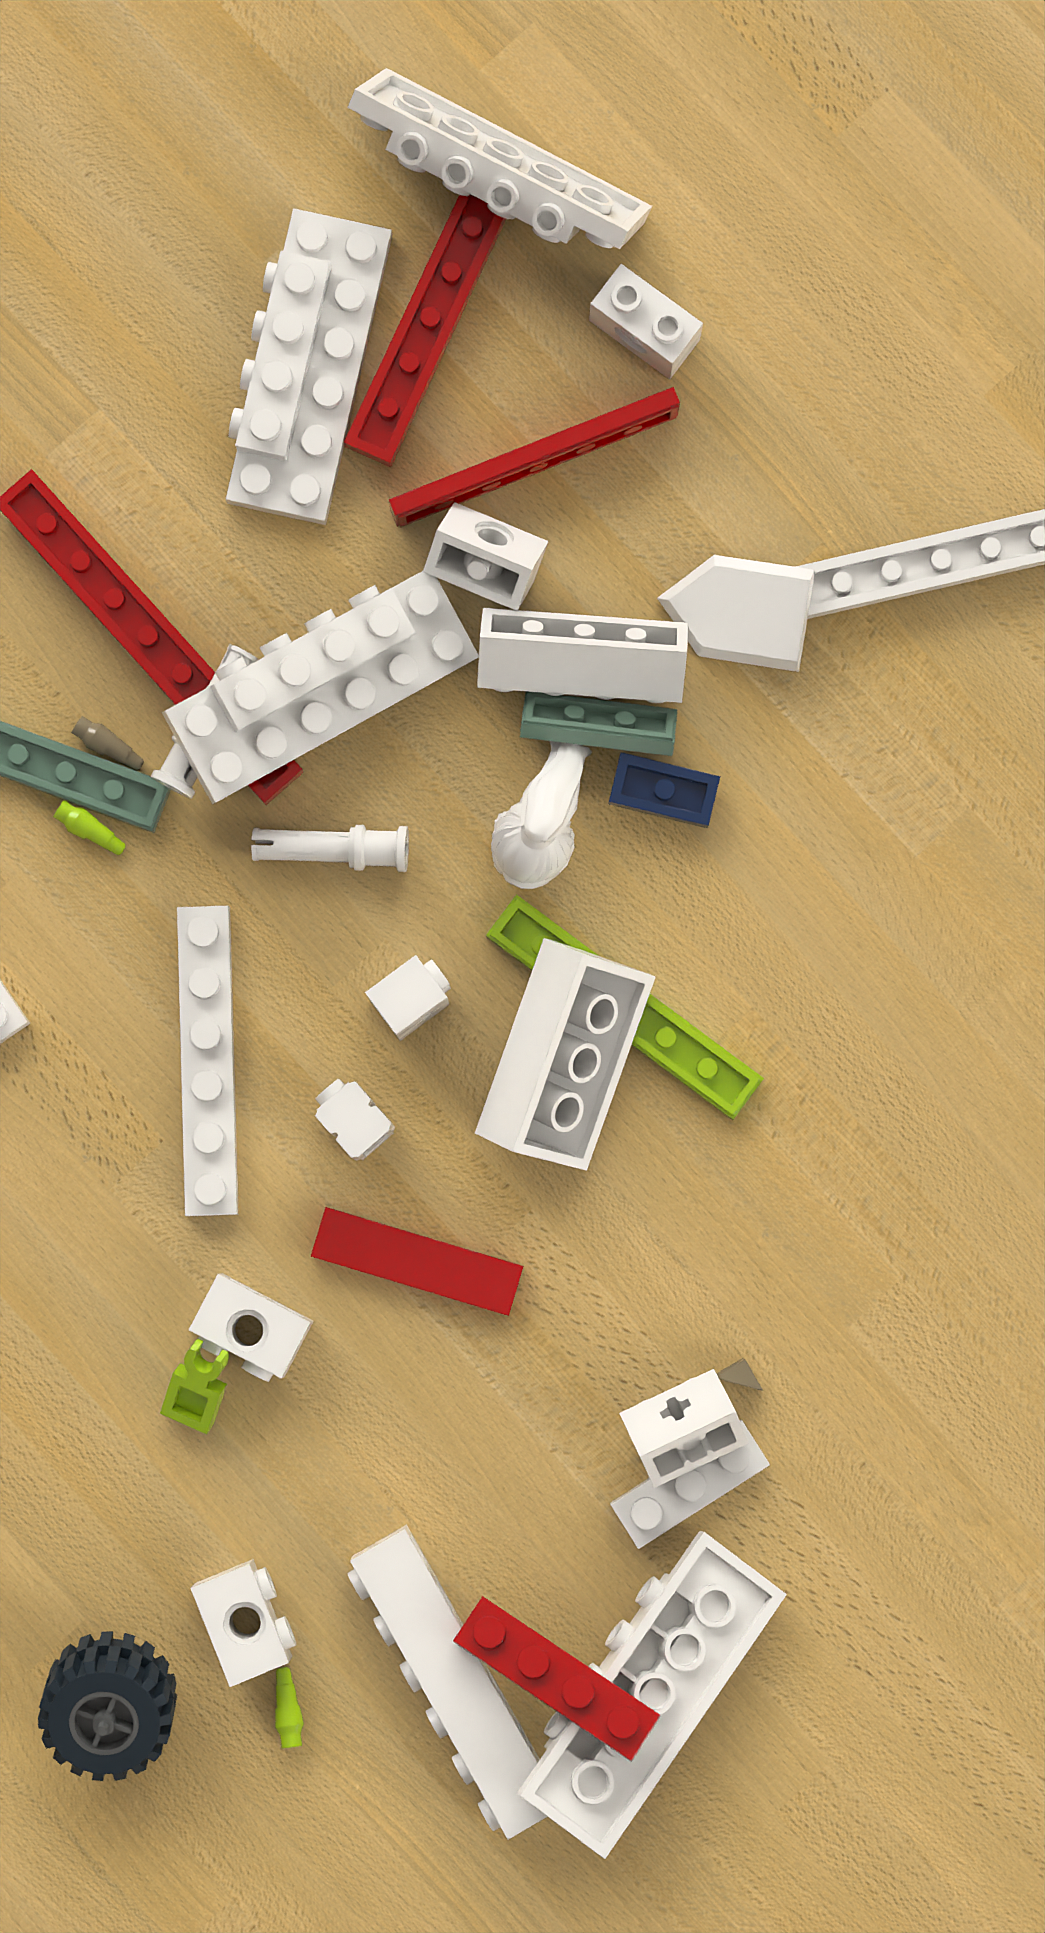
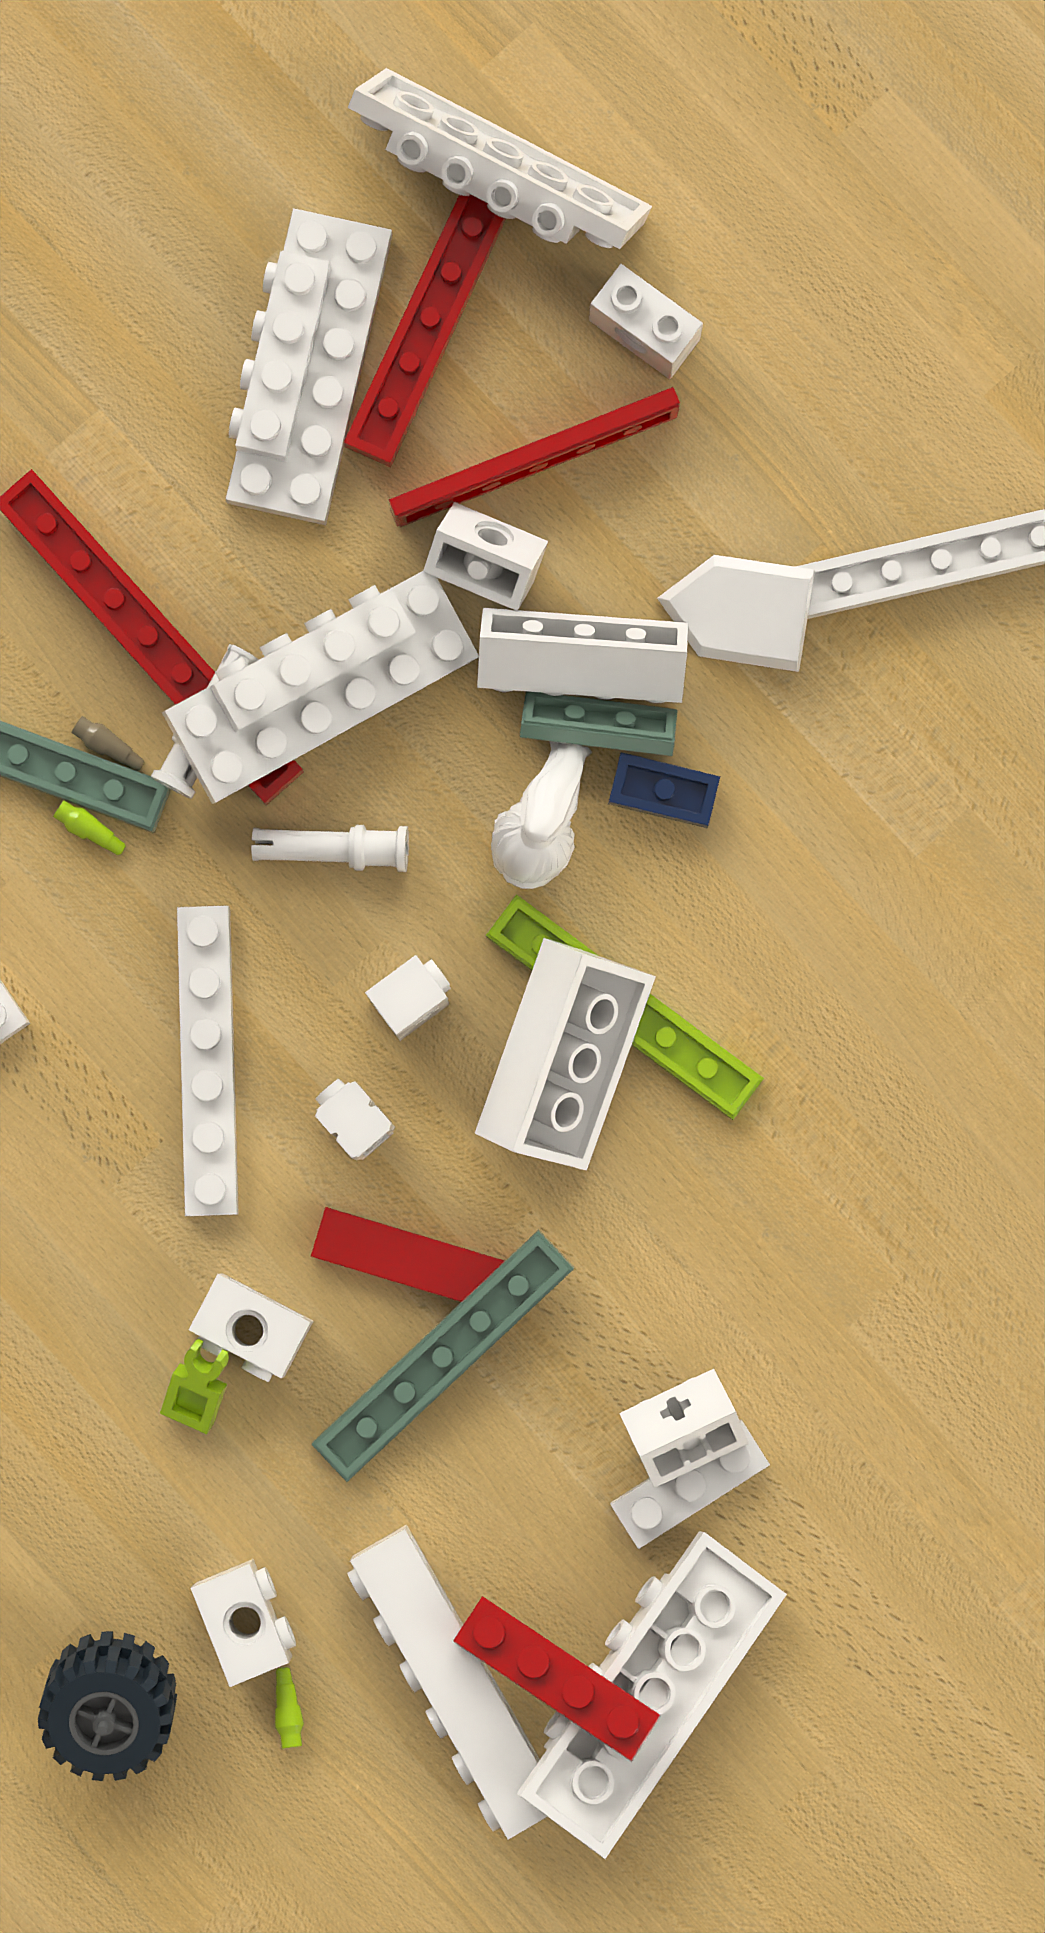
(442, 1355): none -> sand green tile
(740, 1374): dark tan piece -> none

